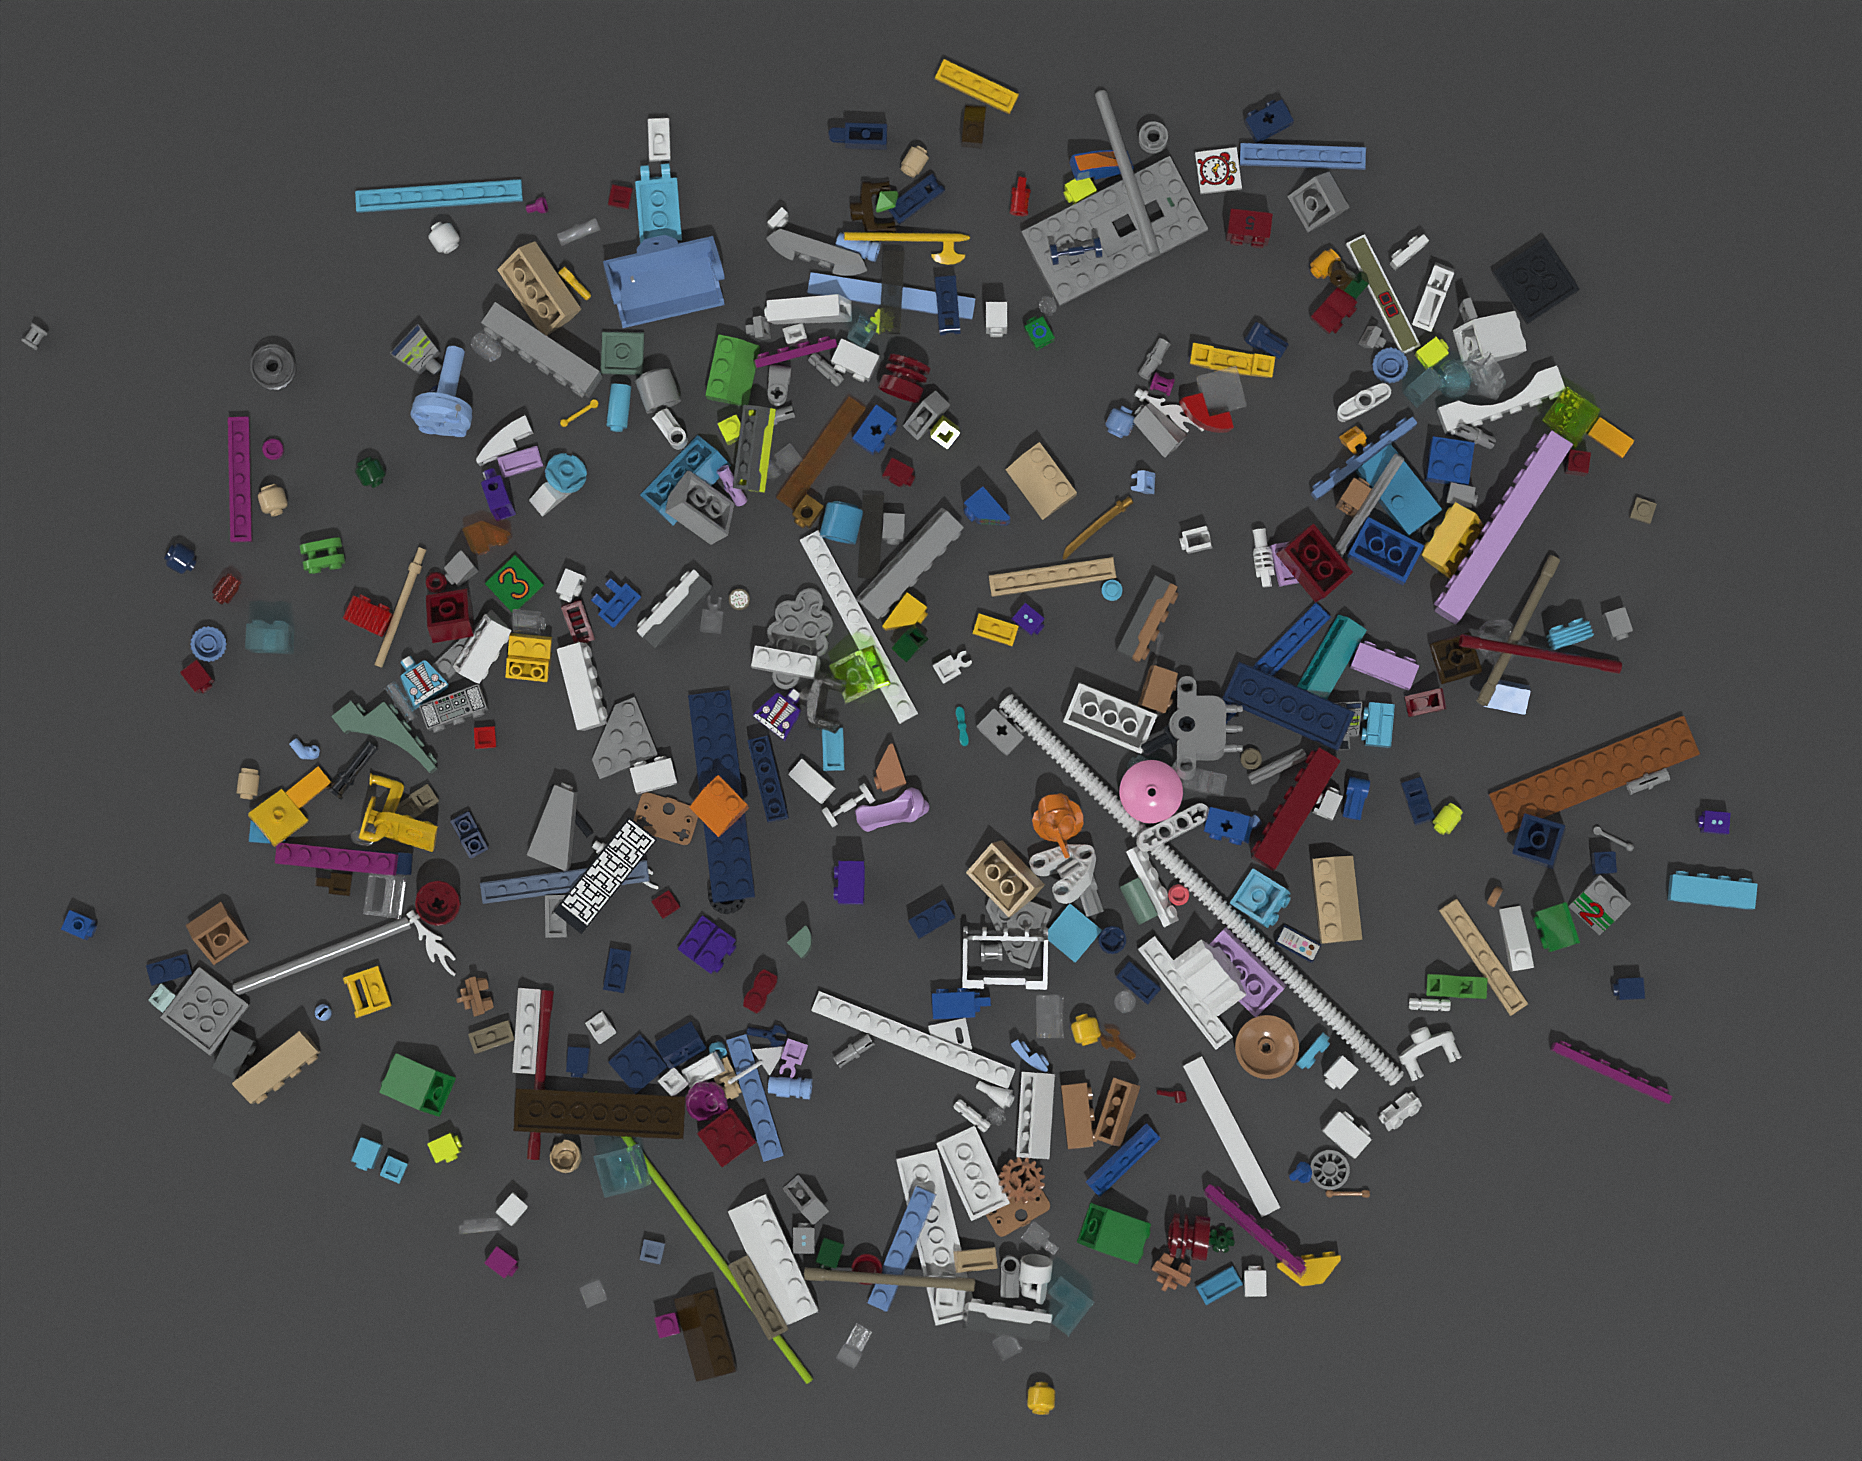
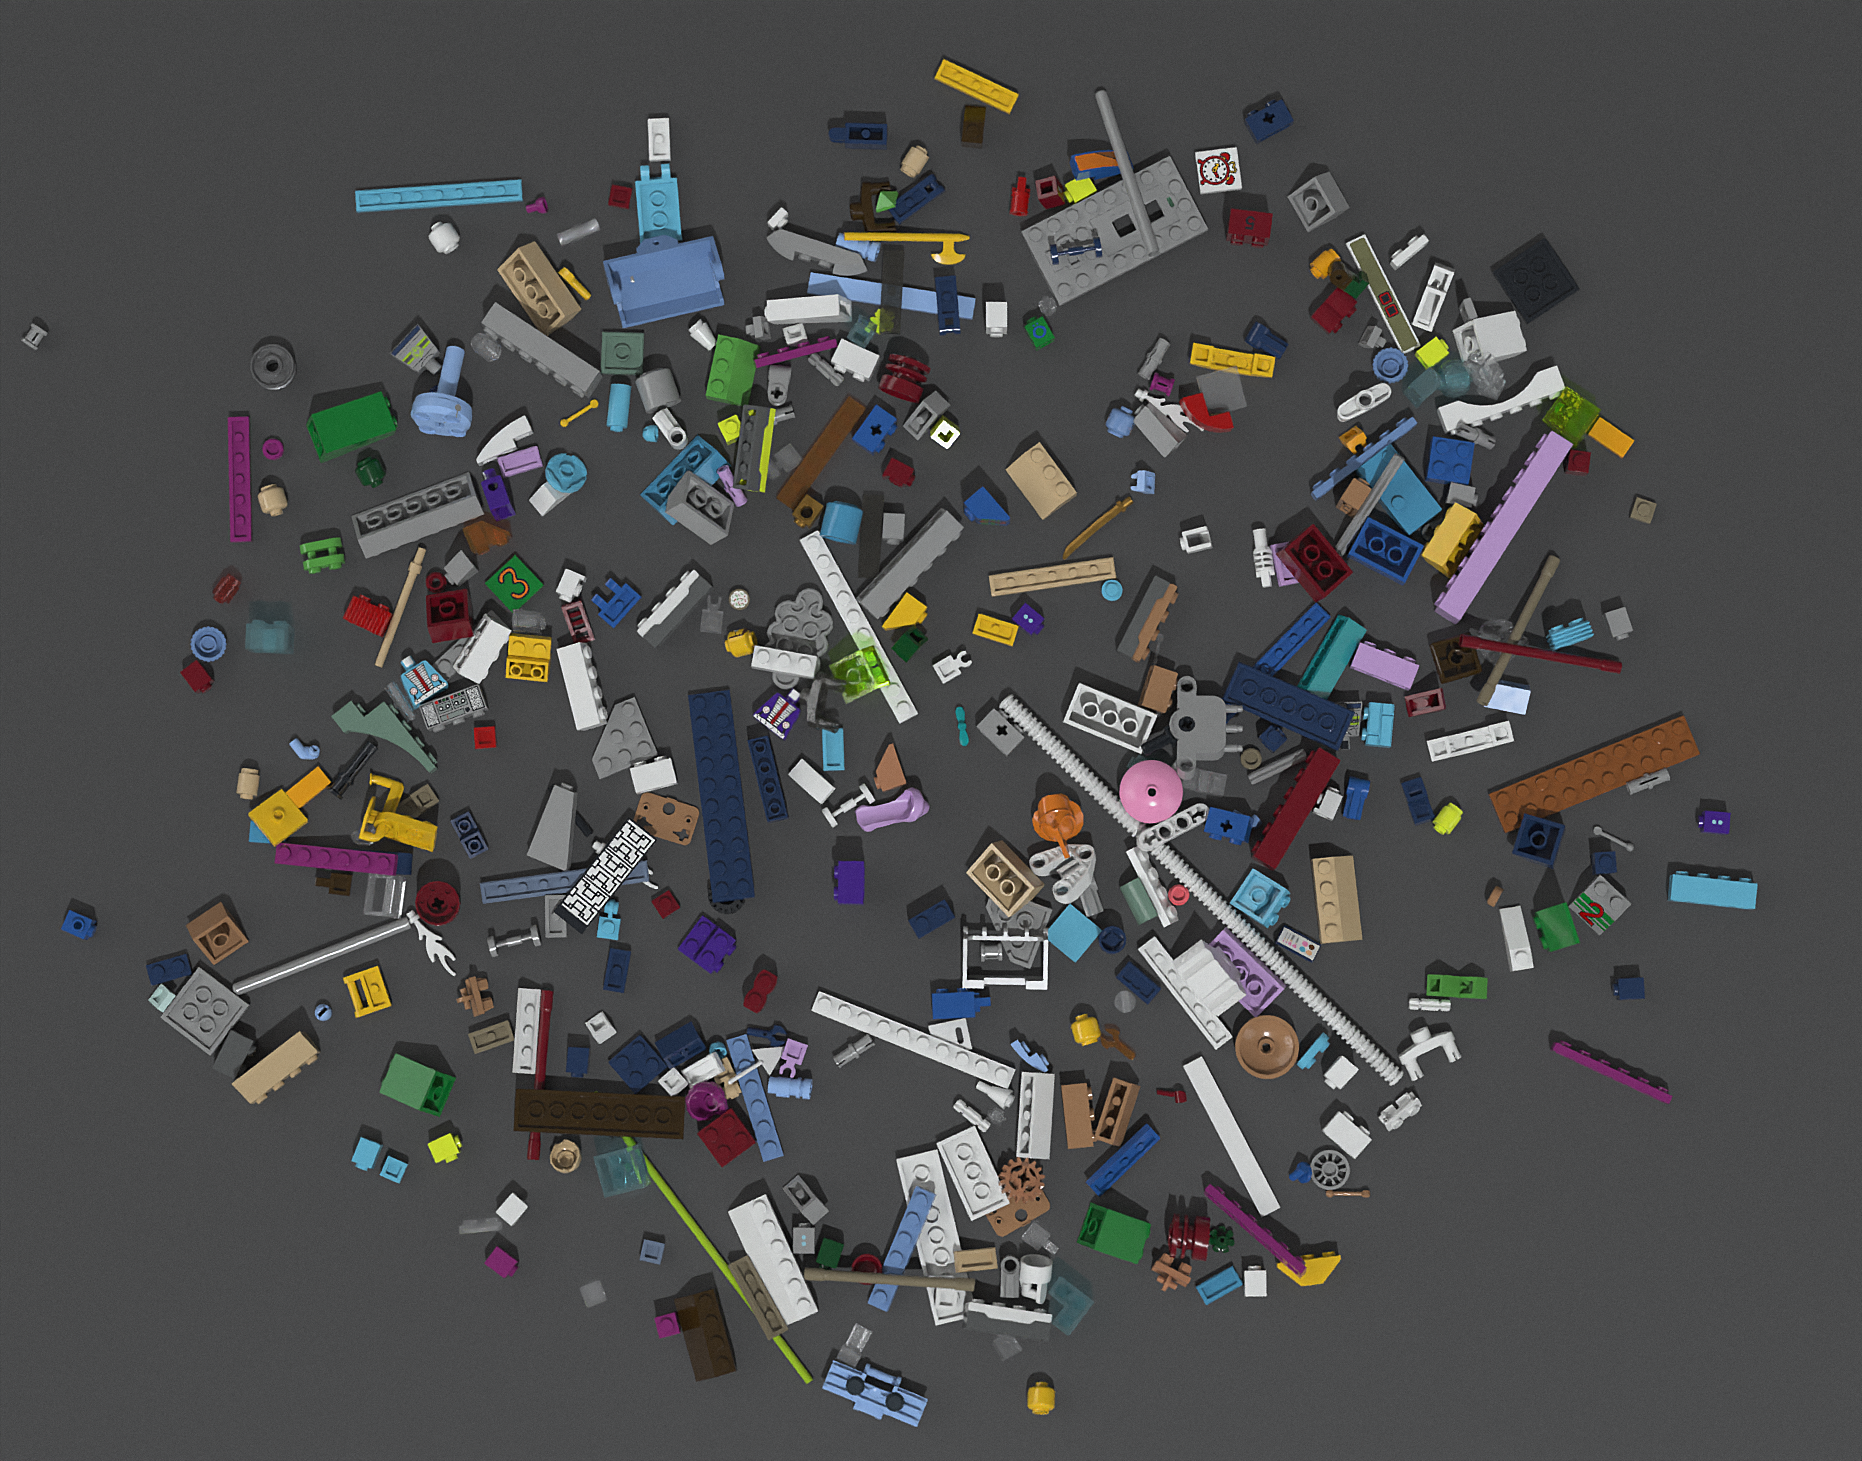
(180, 558): dark blue head -> none
(351, 426): none -> green slope
(417, 515): none -> light grey slope
(535, 935): none -> light grey wheel
(608, 926): none -> medium azure plate
(651, 433): none -> medium azure hinge
(703, 335): none -> white cone
(718, 806): orange slope -> none
(741, 642): none -> yellow head
(802, 942): sand green brick -> none
(871, 1399): none -> light blue piece
(1049, 1016): clear hinge -> none
(1050, 192): none -> dark red brick
(1153, 147): light grey wheel -> none
(1272, 738): none -> dark blue brick
(1302, 156): medium blue plate -> none
(1470, 741): none -> white slope
(1483, 957): tan tile -> none

